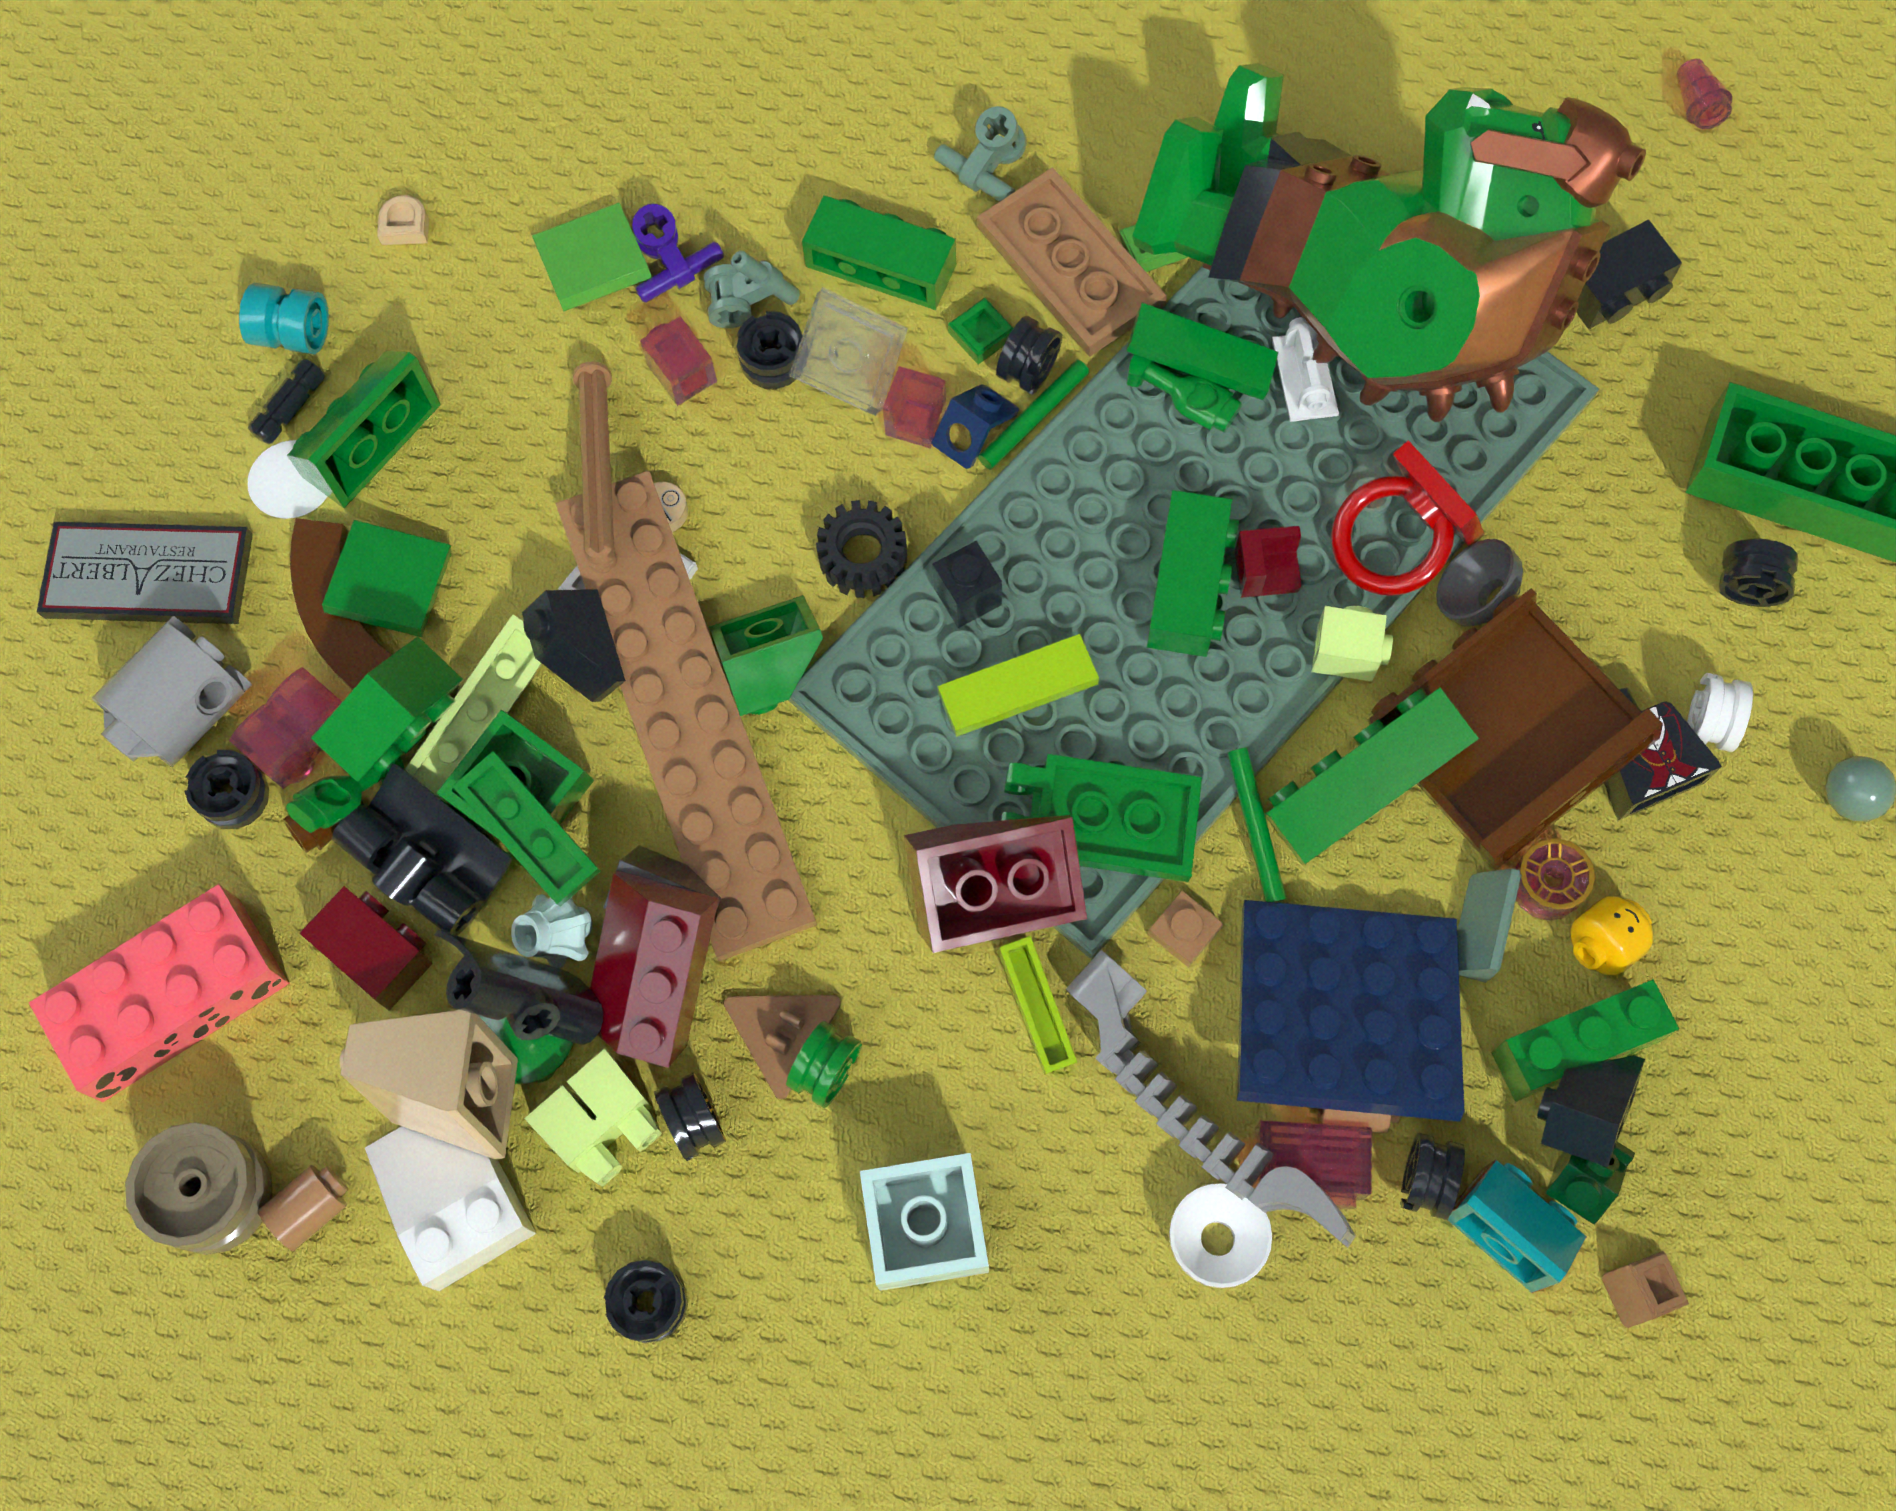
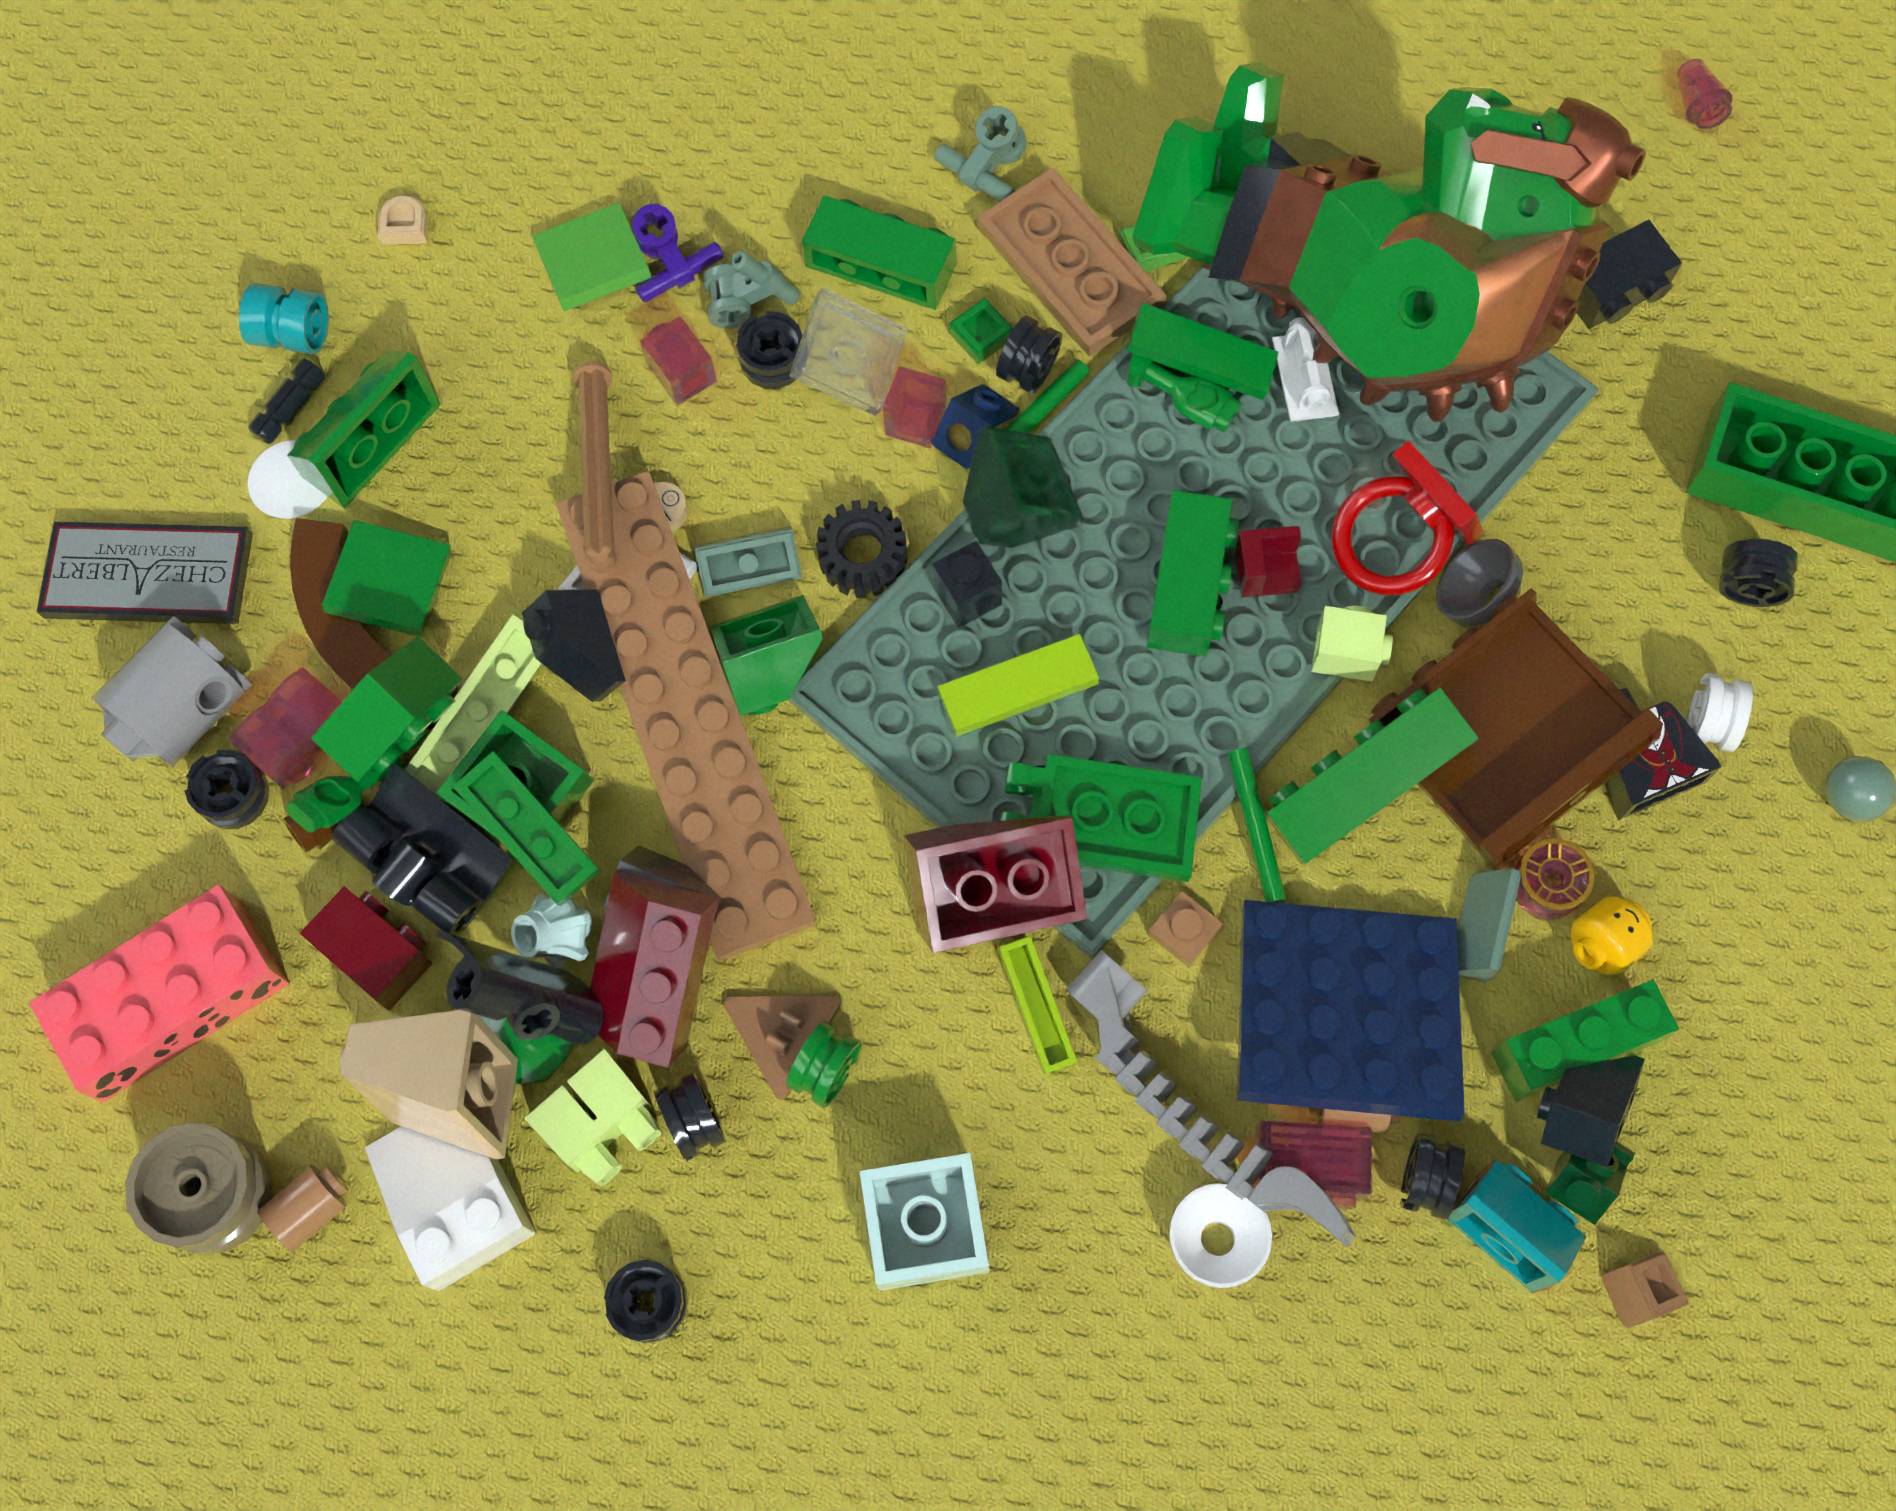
(748, 561): none -> sand green slope
(1018, 489): none -> clear green slope

